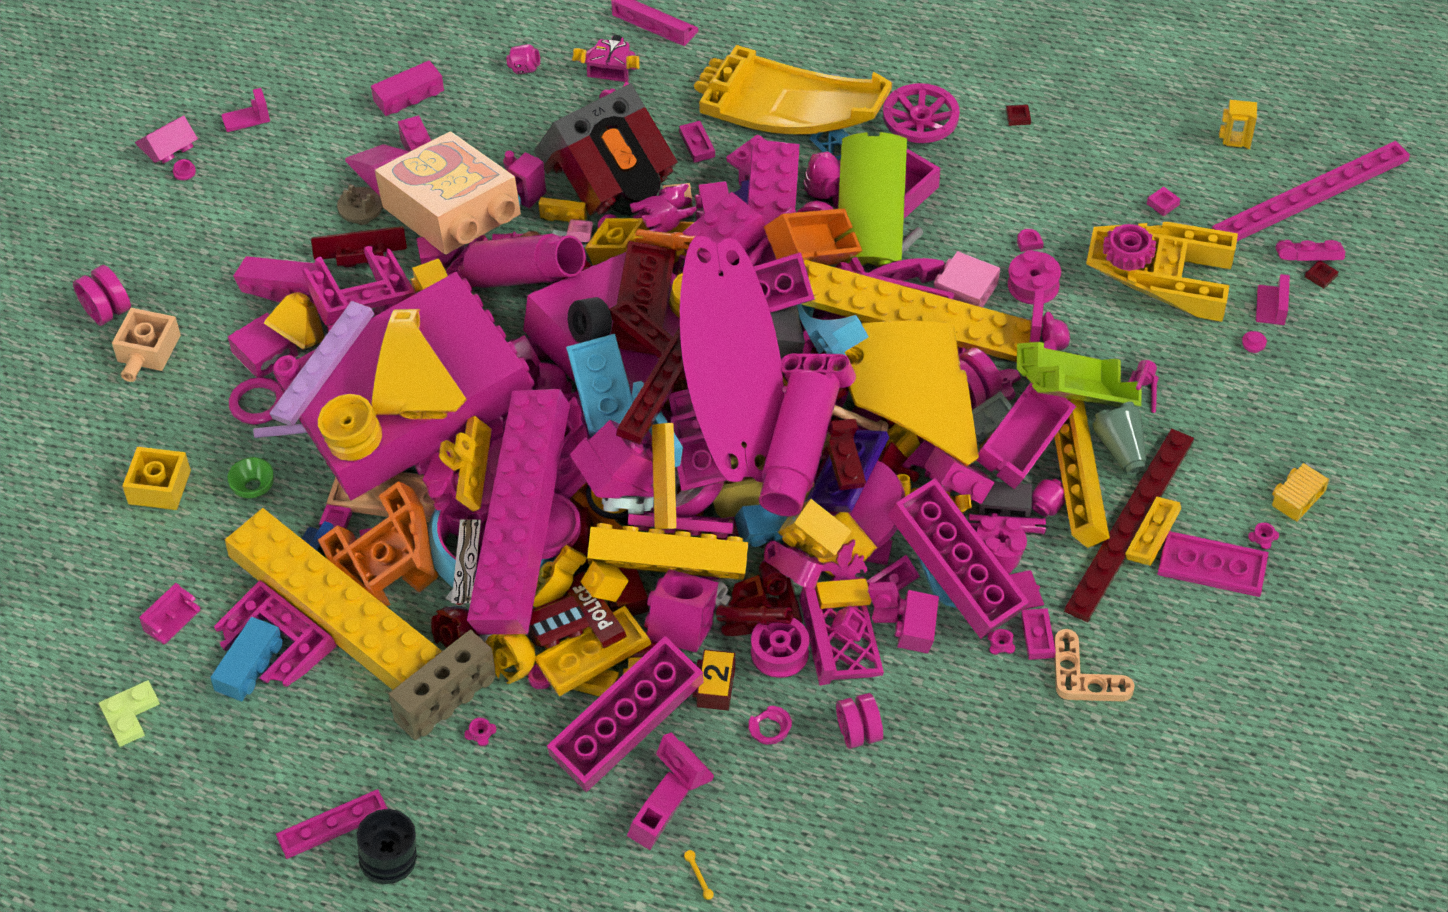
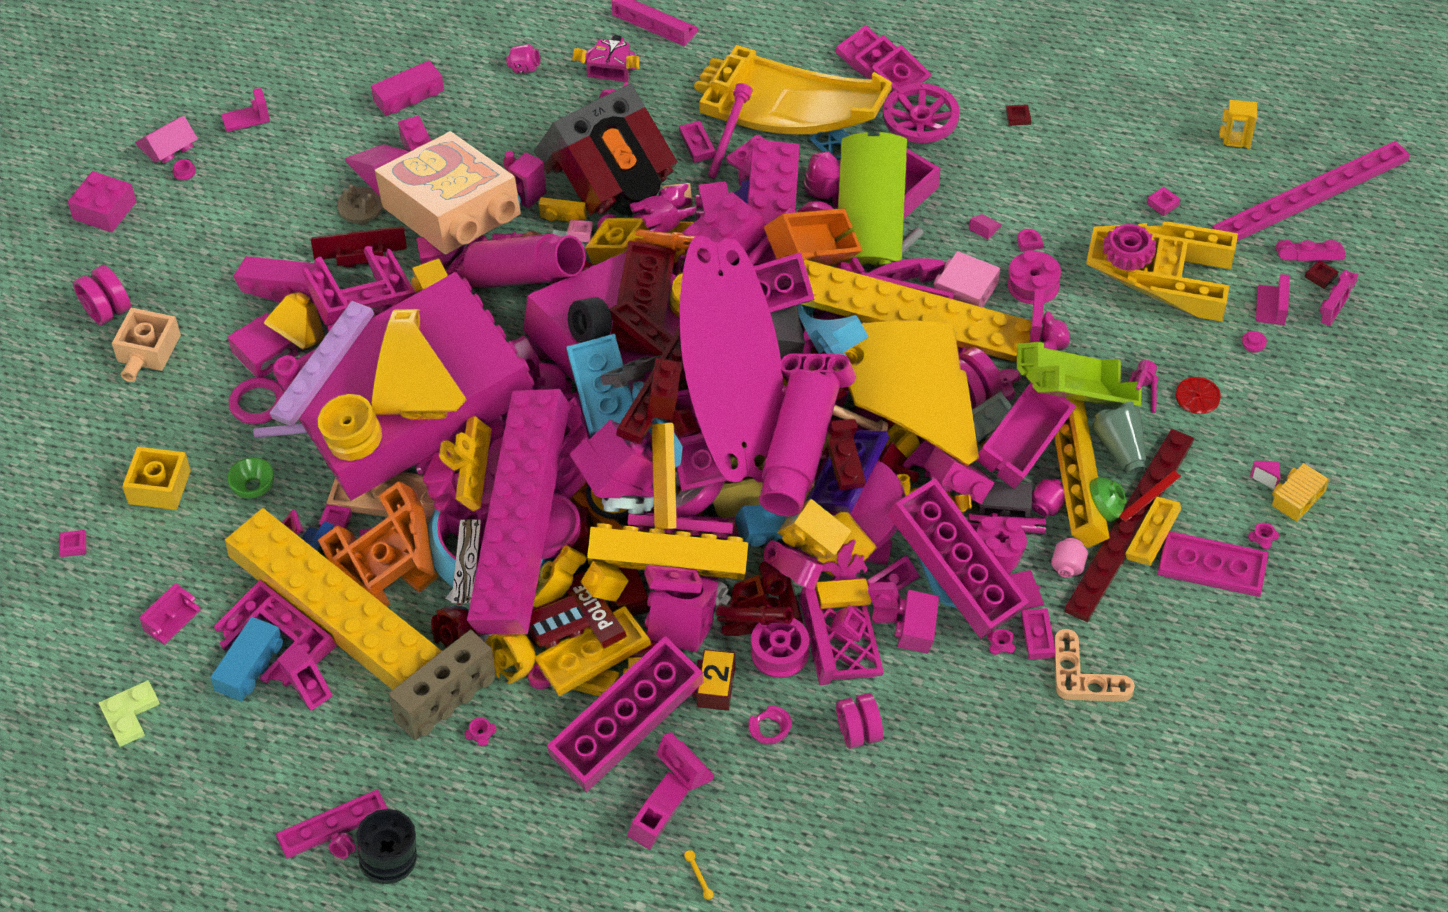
(72, 543): none -> dark pink tile
(102, 201): none -> dark pink brick
(293, 523): none -> dark pink slope
(305, 677): none -> dark pink slope
(342, 845): none -> dark pink plate
(631, 371): none -> dark grey hinge
(664, 389): none -> dark red brick
(673, 579): none -> dark pink plate
(685, 423): none -> dark red tile
(741, 95): none -> dark pink piece
(871, 54): none -> dark pink slope
(983, 226): none -> dark pink slope
(1069, 557): none -> bright pink head
(1108, 497): none -> bright green piece
(1149, 496): none -> red sticker
(1198, 395): none -> red wheel
(1266, 472): none -> slope
(1338, 297): none -> dark pink hinge

